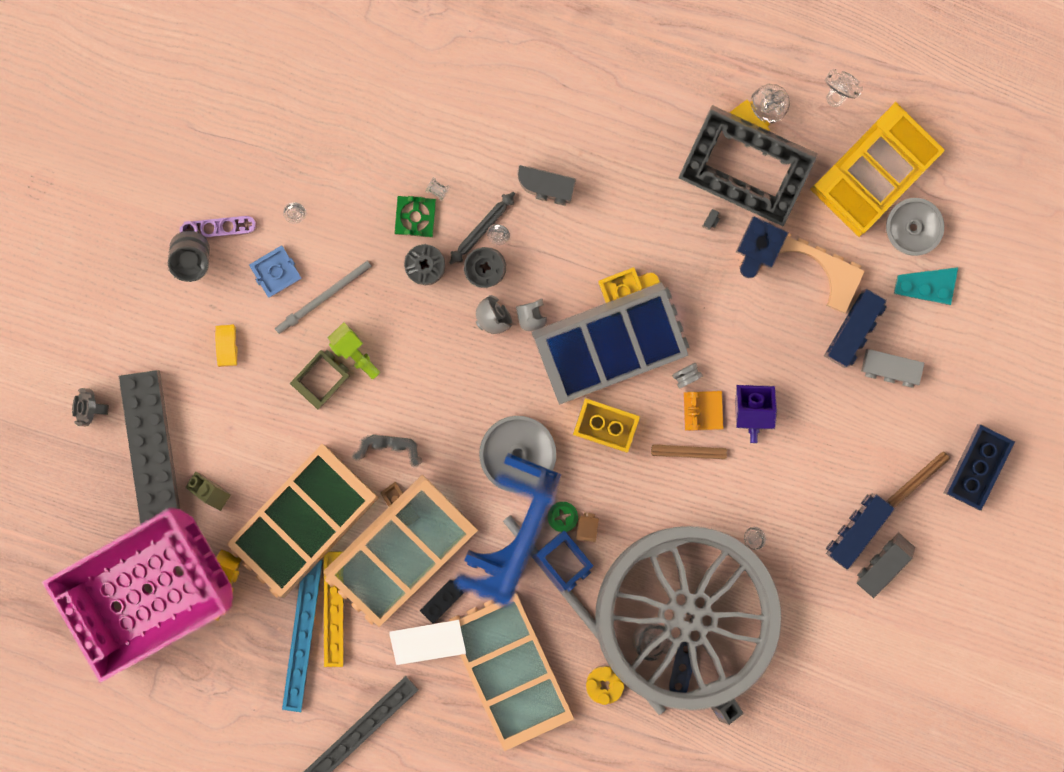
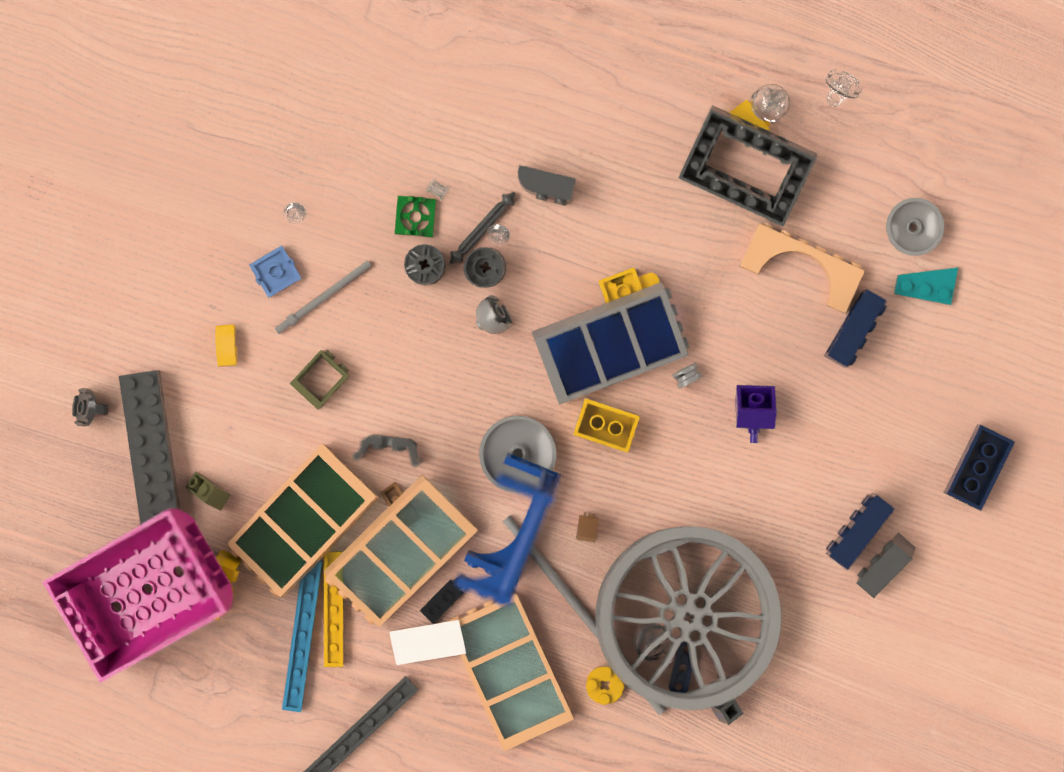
(188, 256): dark grey wheel -> none
(218, 226): lavender beam -> none
(346, 343): lime brick -> none
(530, 316): light grey helmet -> none
(551, 573): blue window -> none
(571, 520): green gear -> none
(689, 452): medium nougat axle -> none
(703, 410): light orange hinge -> none
(711, 220): dark grey plate -> none
(754, 538): clear hat -> none
(760, 246): dark blue brick -> none
(877, 169): yellow piece -> none
(892, 368): light grey brick -> none
(918, 479): medium nougat axle -> none

